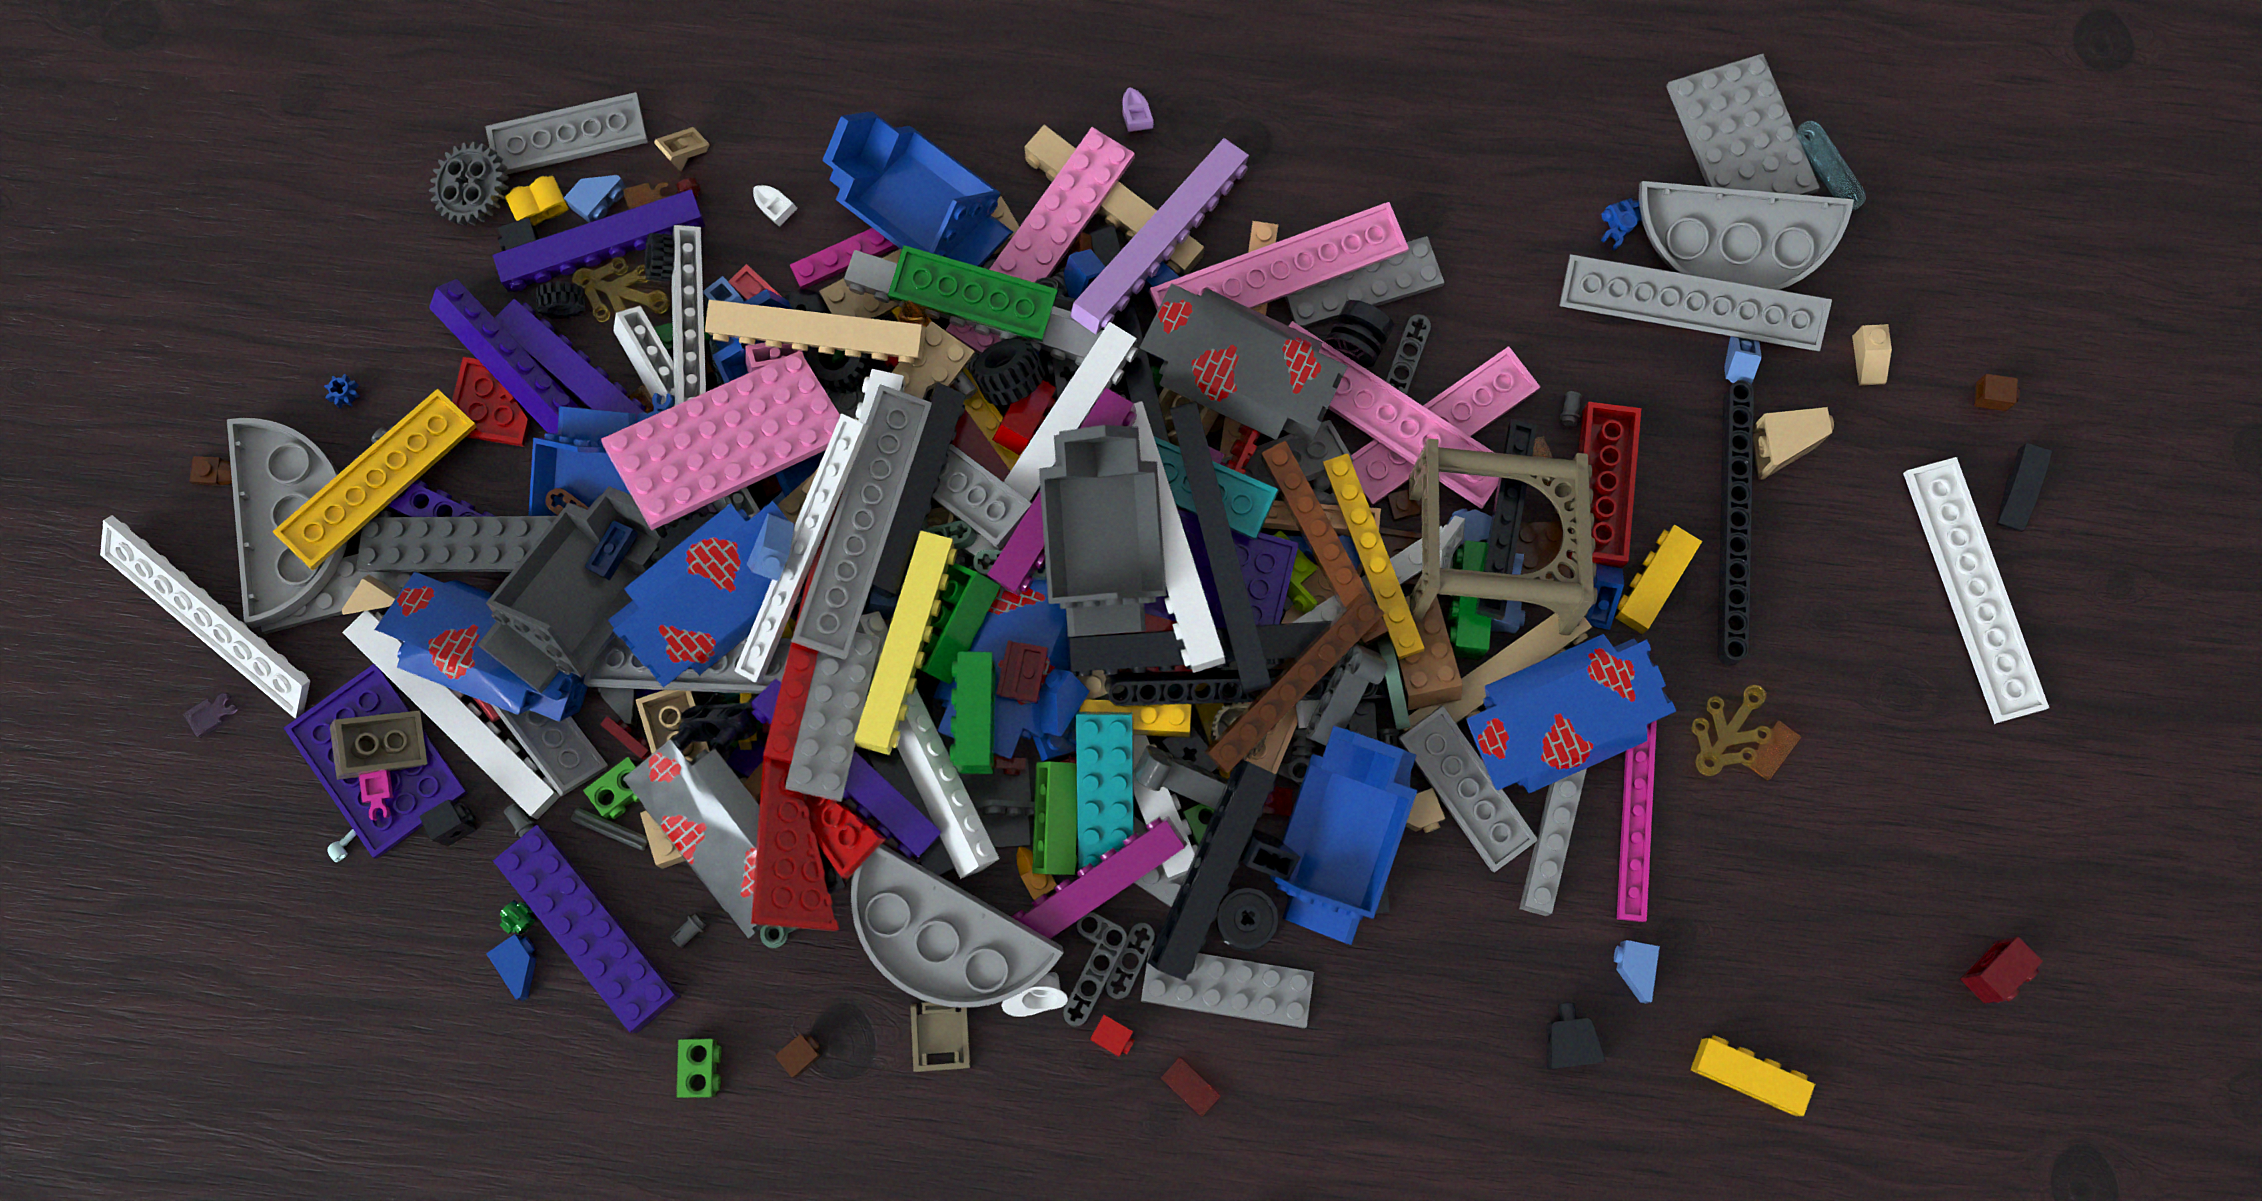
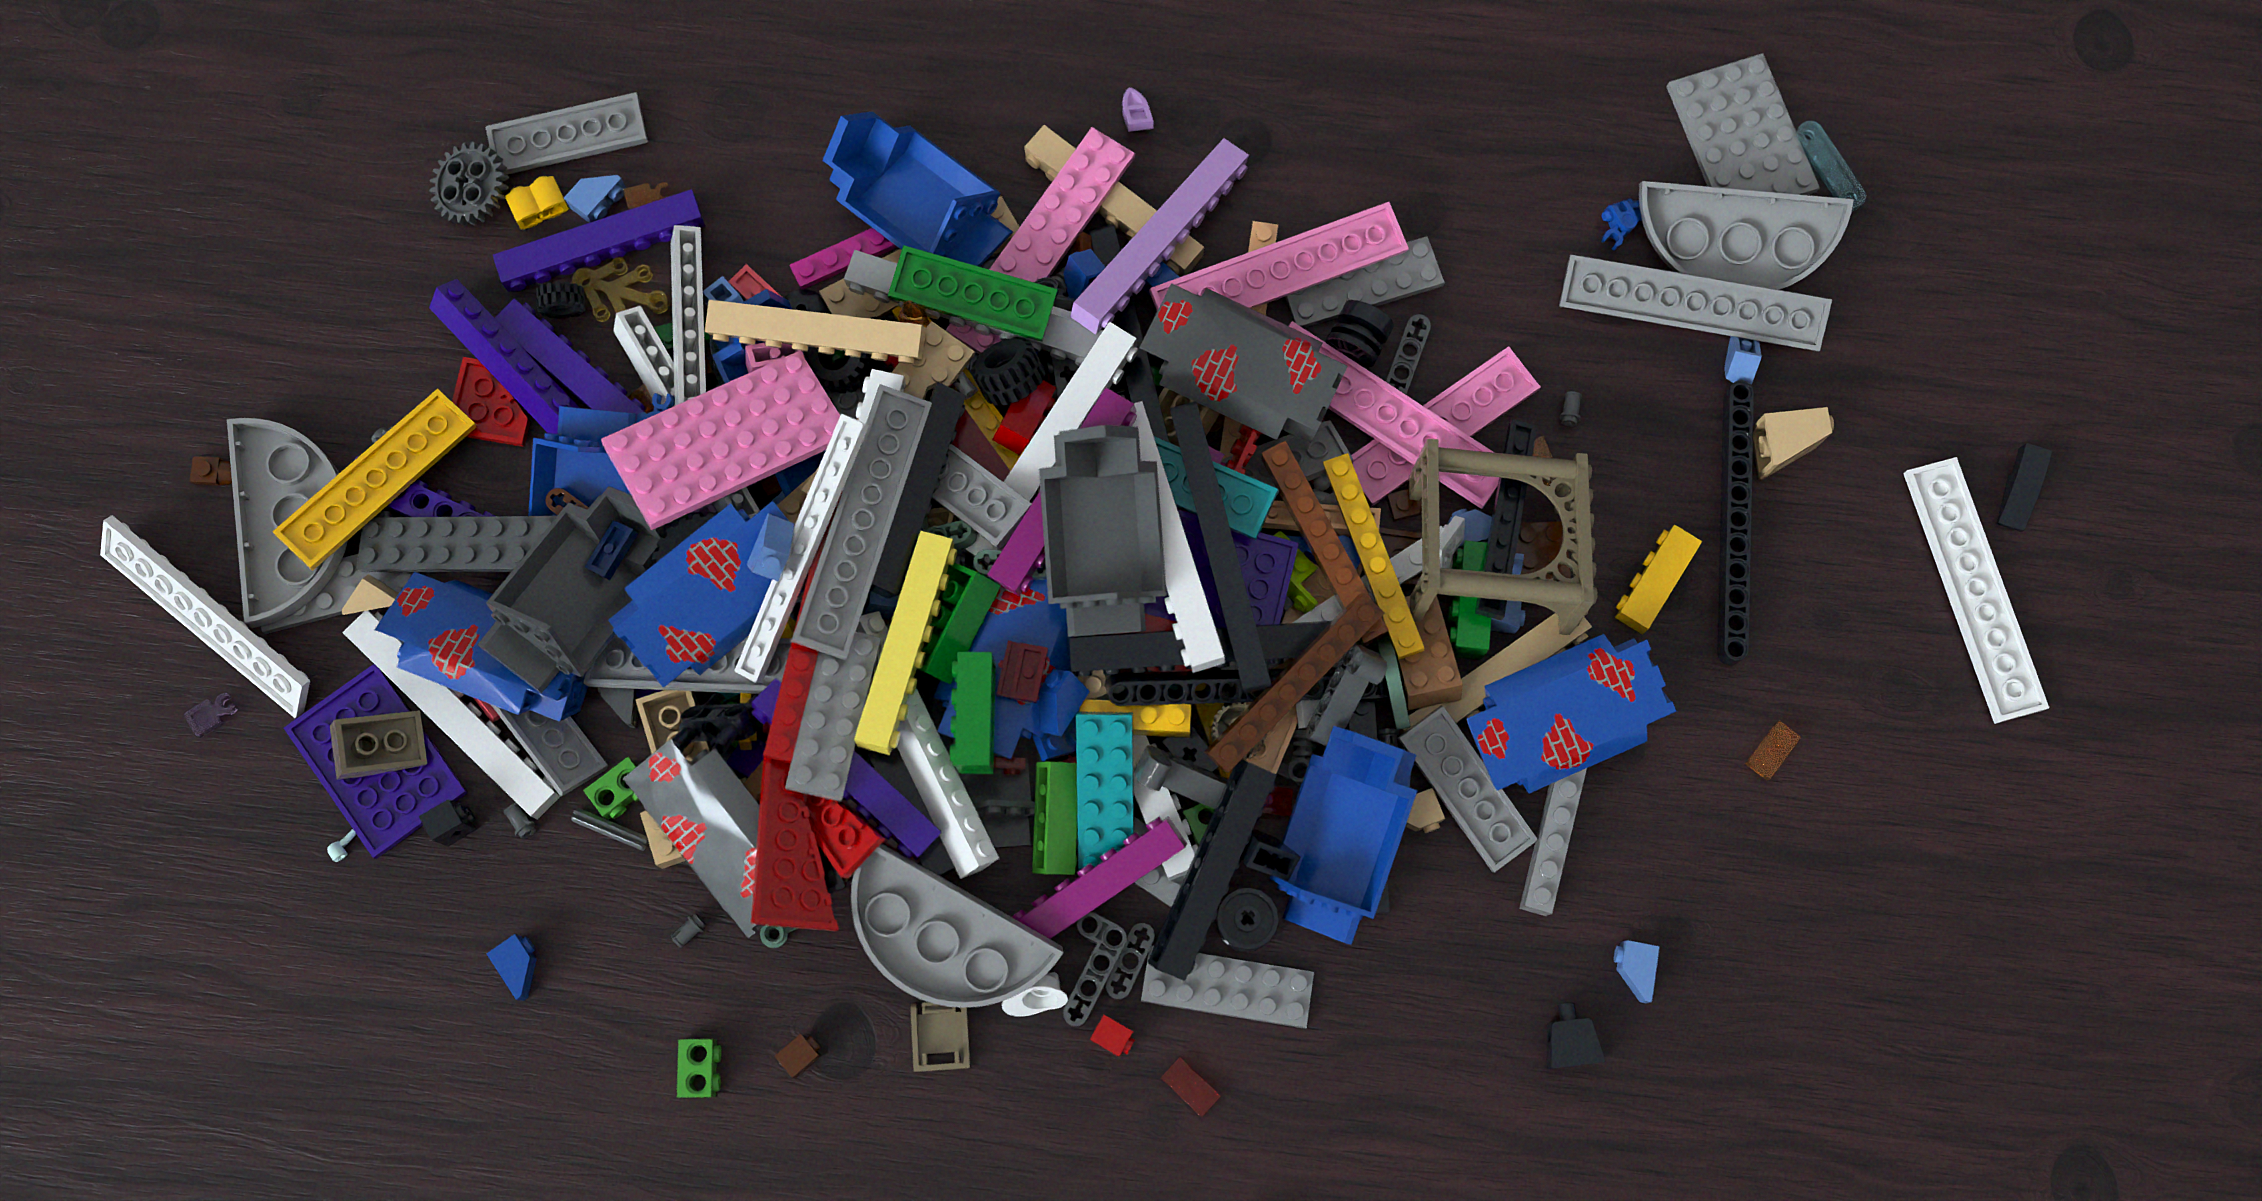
(335, 394): blue gear -> none
(375, 789): dark pink plate -> none
(516, 917): green gear -> none
(517, 234): black brick -> none
(586, 929): dark purple brick -> none
(622, 733): dark red plate -> none
(659, 257): black tyre -> none
(681, 146): tan slope -> none
(688, 184): clear red plate -> none
(773, 204): white plate -> none
(1036, 883): light orange plate -> none
(1609, 587): blue slope -> none
(1611, 441): red brick -> none
(1636, 829): dark pink plate -> none
(1728, 734): clear yellow plant -> none
(1752, 1076): yellow brick -> none
(1872, 354): tan slope -> none
(1996, 392): reddish brown brick -> none
(2002, 970): dark red brick -> none

